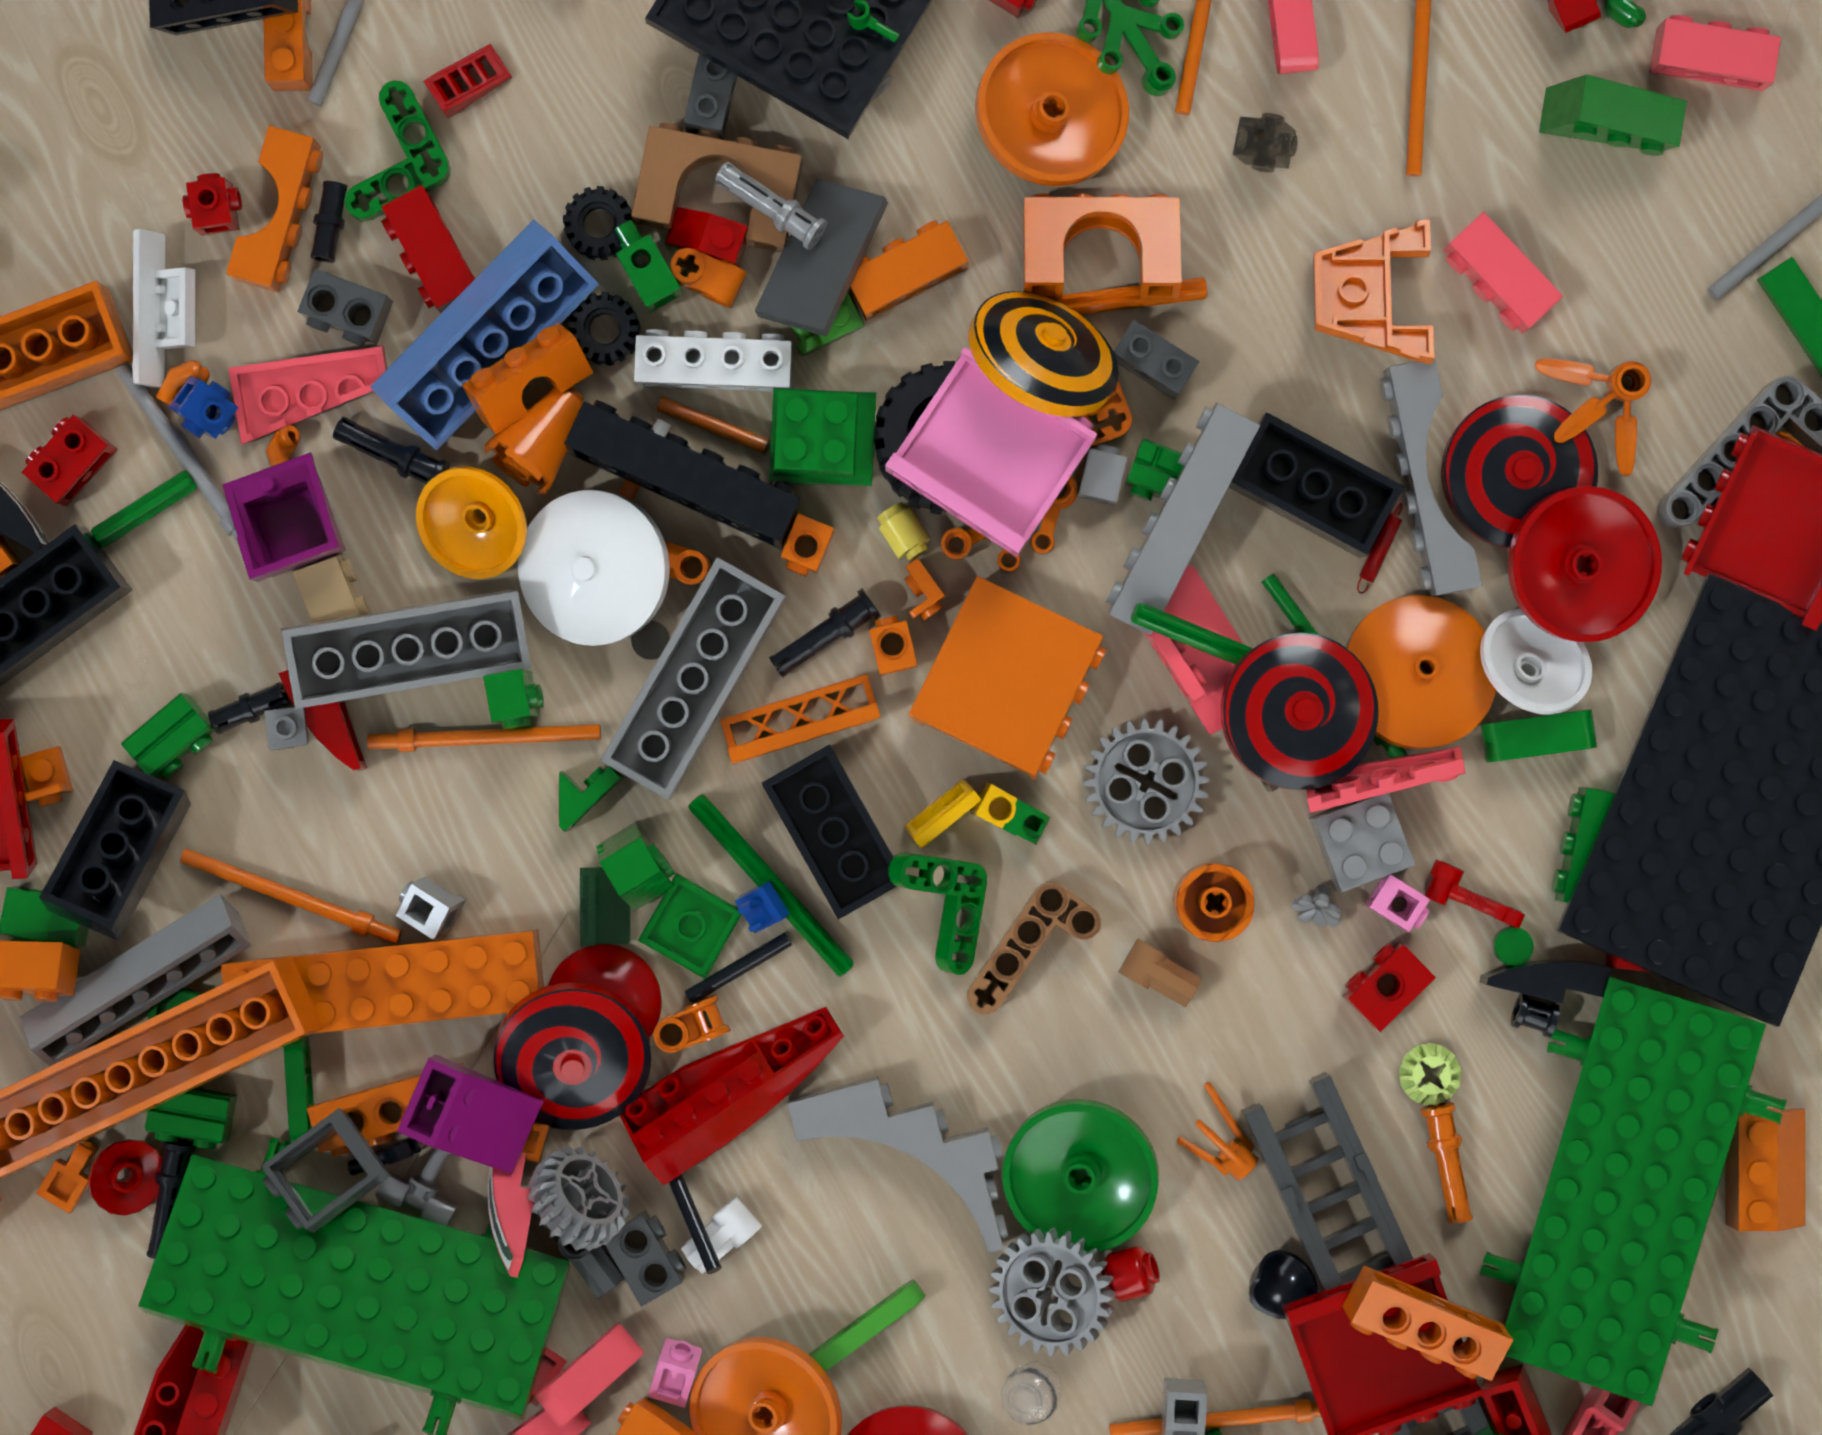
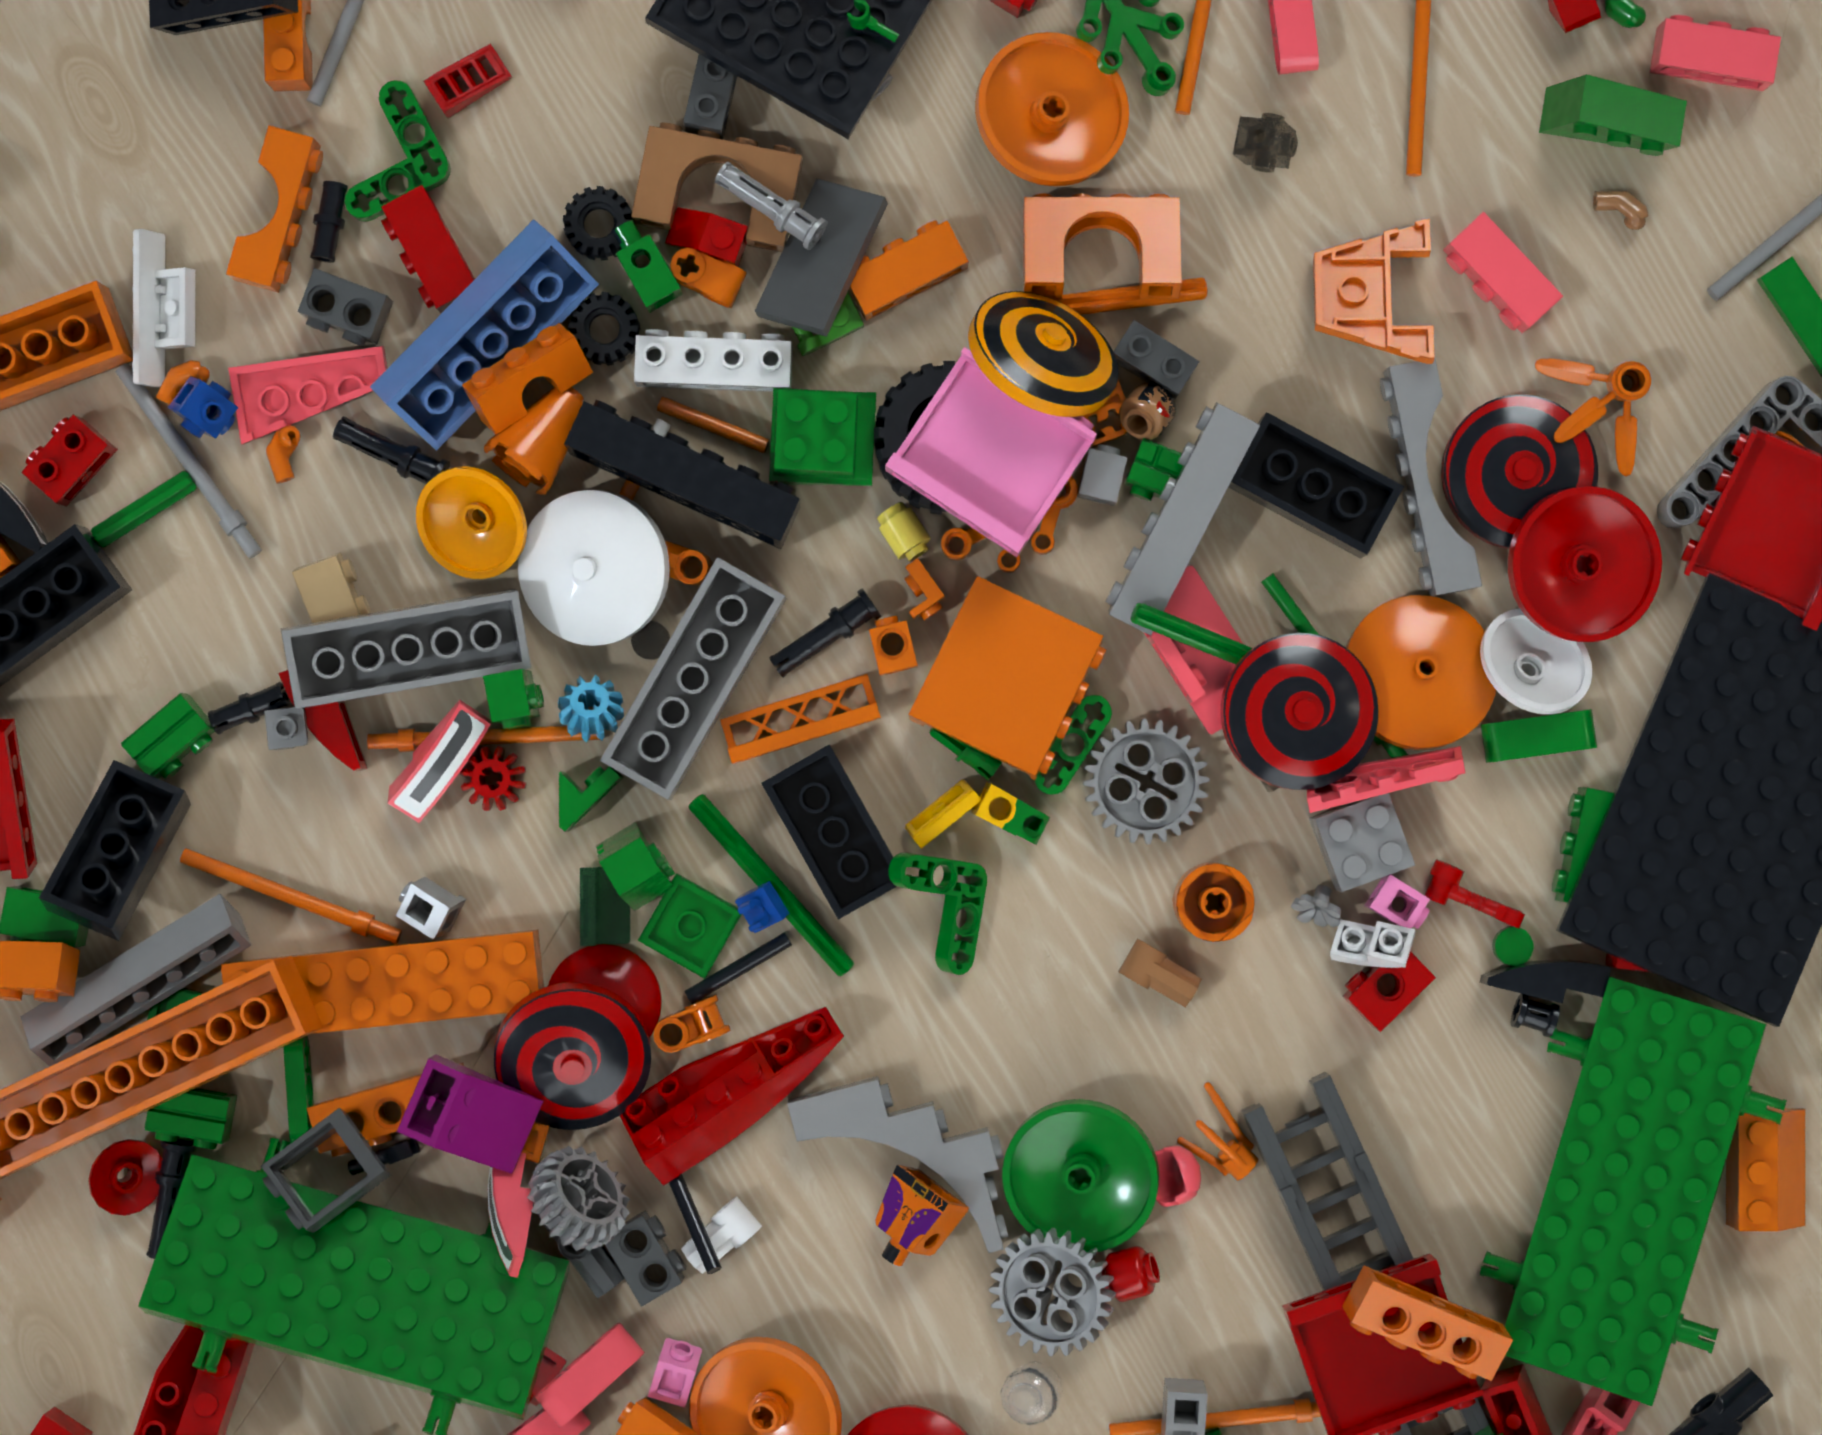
(46, 776): orange bracket -> none
(66, 1180): orange plate -> none
(212, 204): red brick -> none
(282, 518): magenta piece -> none
(420, 1191): light grey bar -> none
(438, 761): none -> slope
(489, 791): none -> red gear
(591, 694): none -> medium azure gear
(810, 528): orange brick -> none
(868, 1325): bright green beam -> none
(916, 1214): none -> torso
(979, 761): none -> green axle
(1026, 951): medium nougat beam -> none
(1096, 725): none -> green beam
(1147, 411): none -> medium nougat head
(1177, 1176): none -> coral hair
(1278, 1281): black helmet -> none
(1372, 946): none -> white slope
(1380, 548): red piece -> none
(1411, 1074): yellowish green gear -> none
(1445, 1144): orange pin -> none
(1623, 202): none -> medium nougat arm

